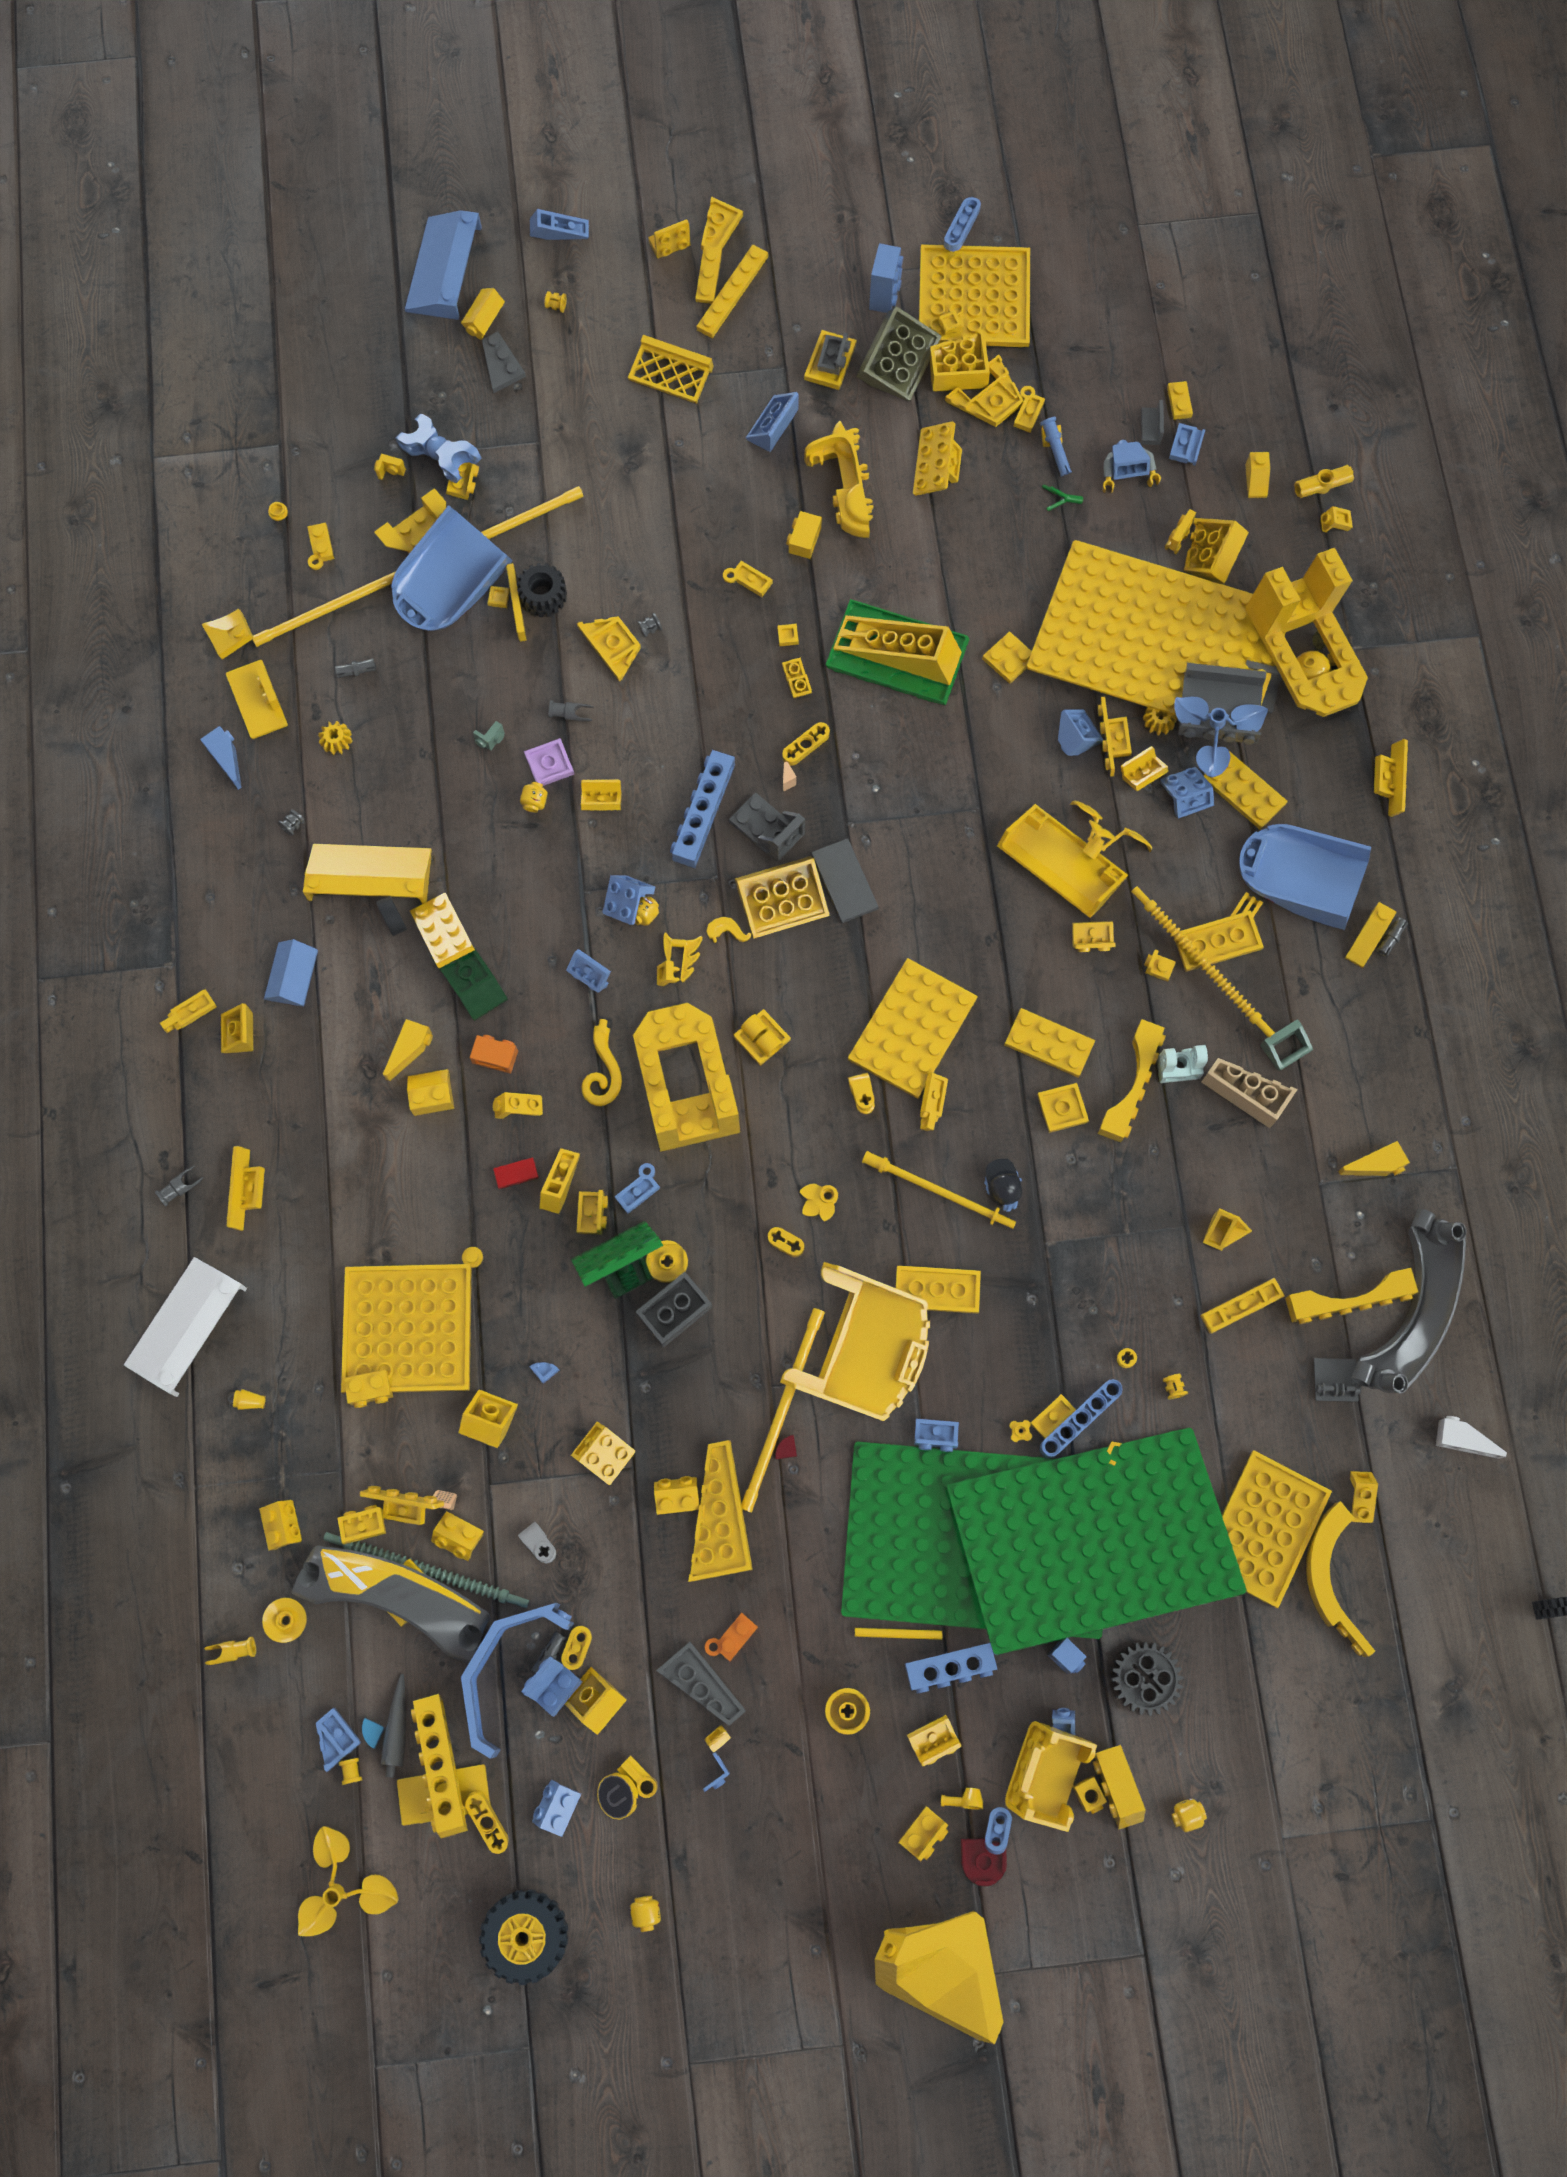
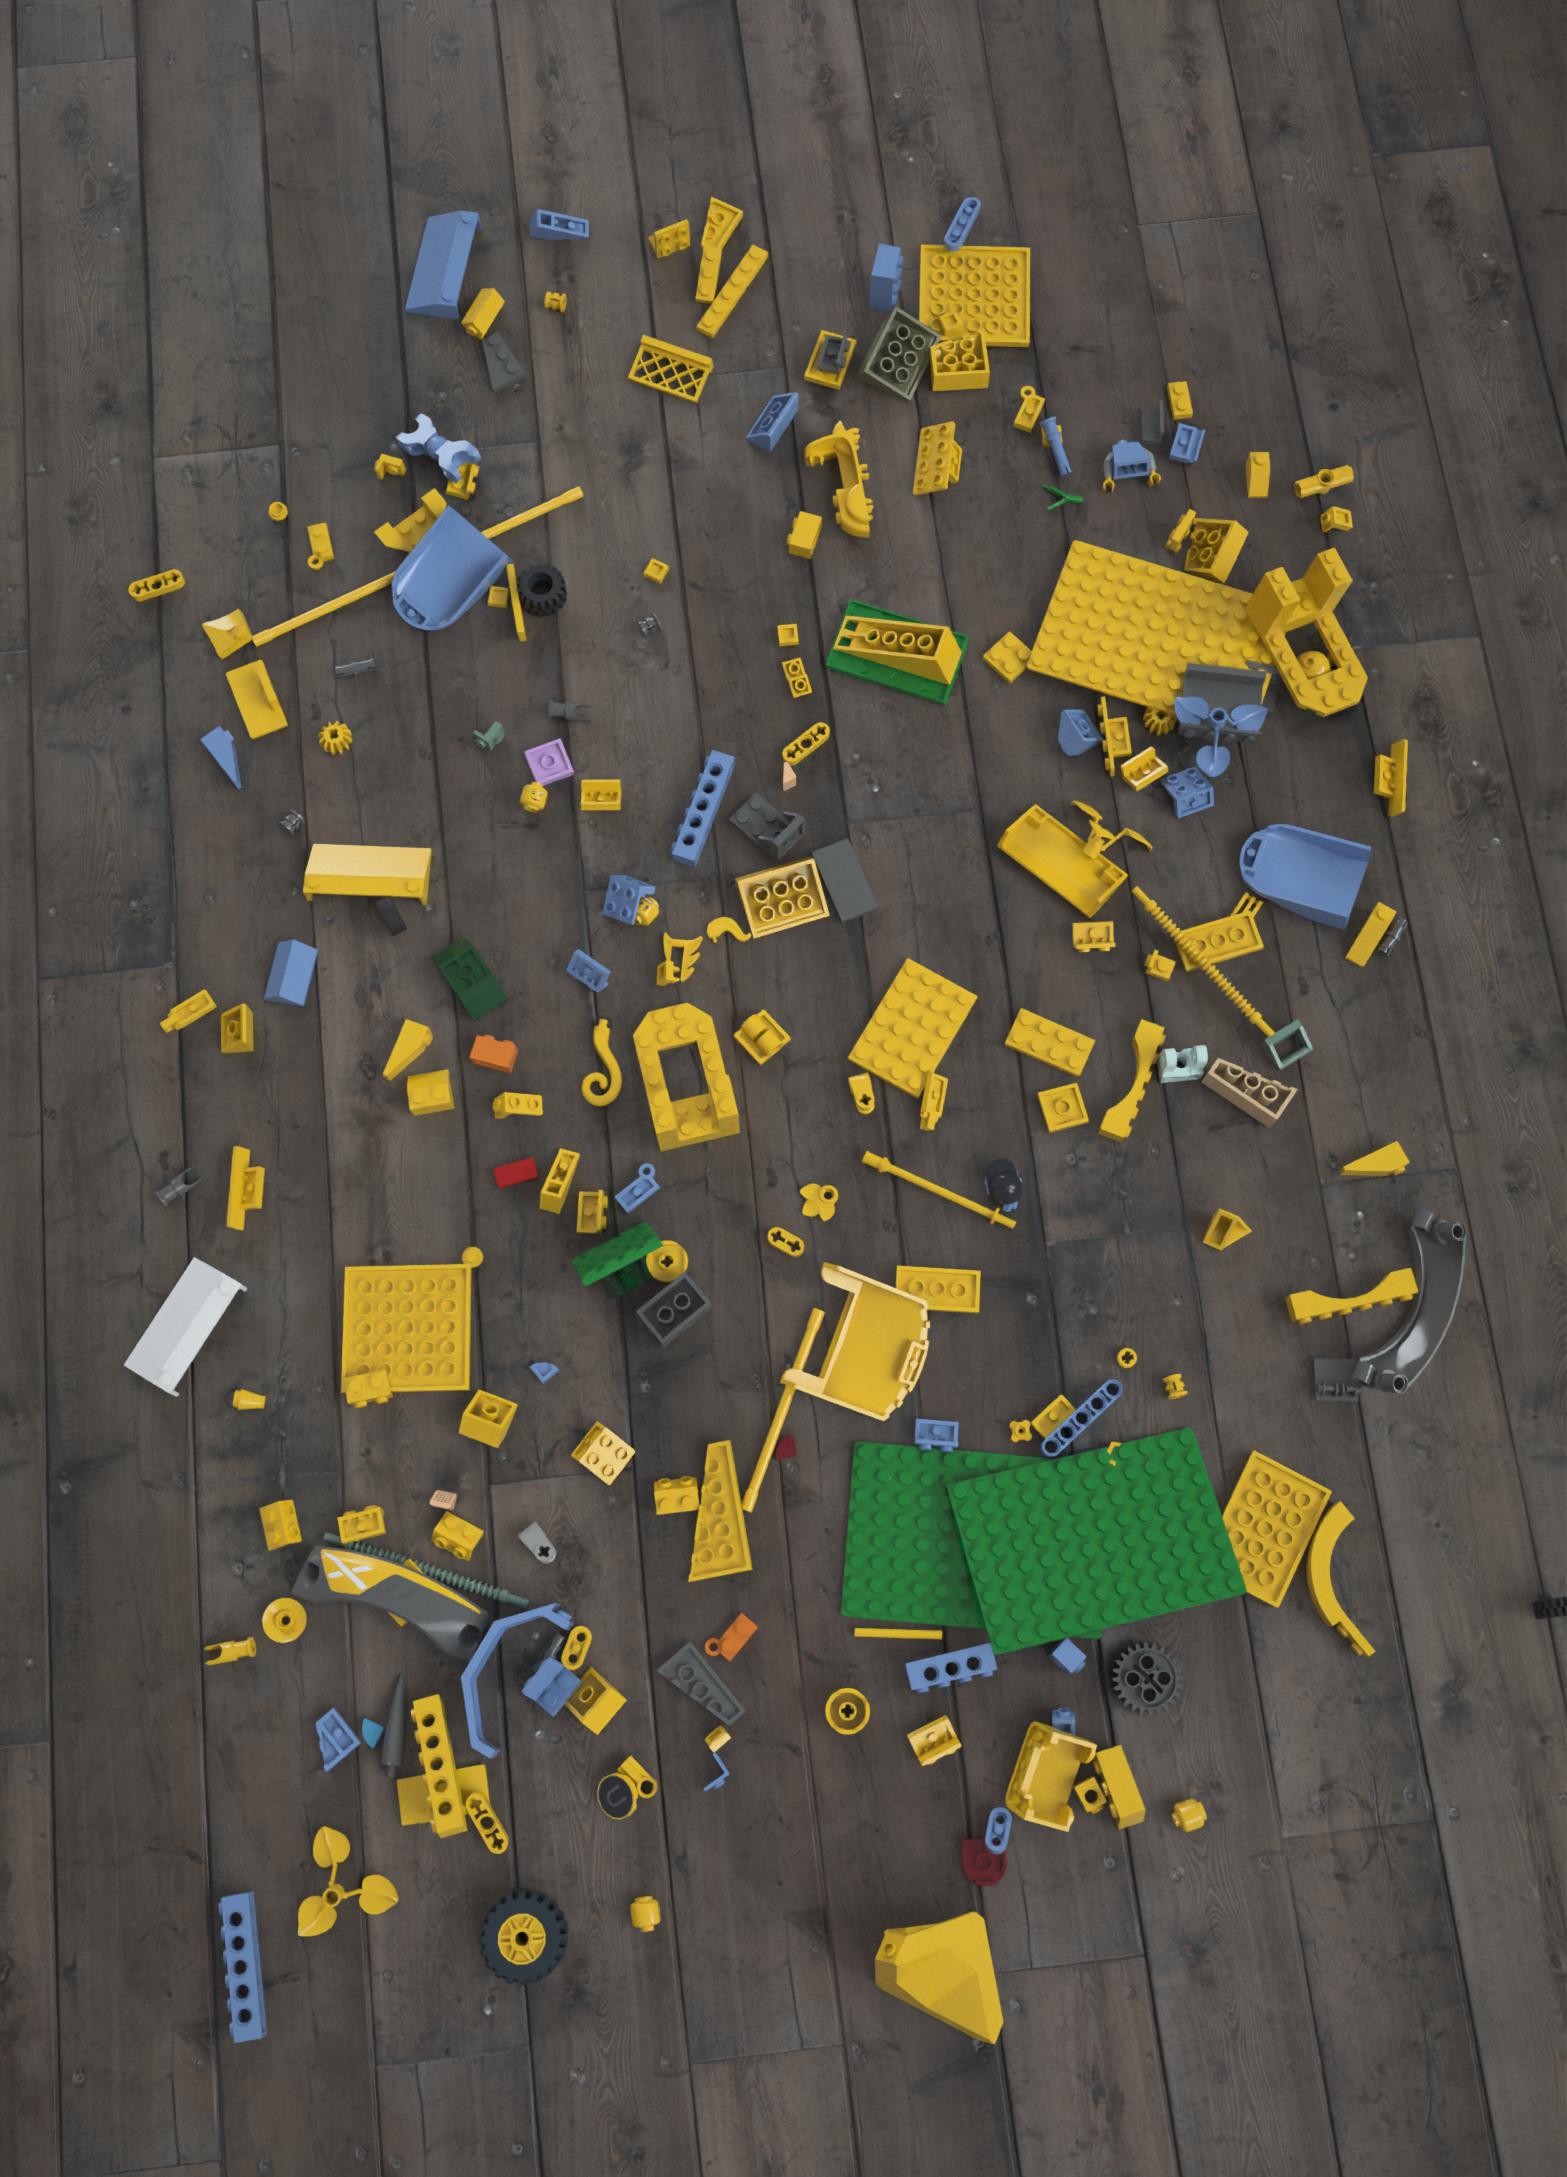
(144, 594): none -> yellow beam
(254, 2002): none -> medium blue brick
(350, 1771): yellow bush -> none
(402, 1507): yellow bracket -> none
(442, 930): plate -> none
(555, 1808): medium blue bracket -> none
(612, 643): yellow wing -> none
(656, 571): none -> yellow tile
(749, 578): yellow hinge -> none
(924, 1834): yellow bracket -> none
(971, 1800): yellow bar -> none
(995, 401): yellow wing -> none
(1242, 1306): yellow plate -> none
(1247, 793): yellow plate -> none
(1364, 1496): yellow bracket -> none
(1463, 1437): white slope -> none

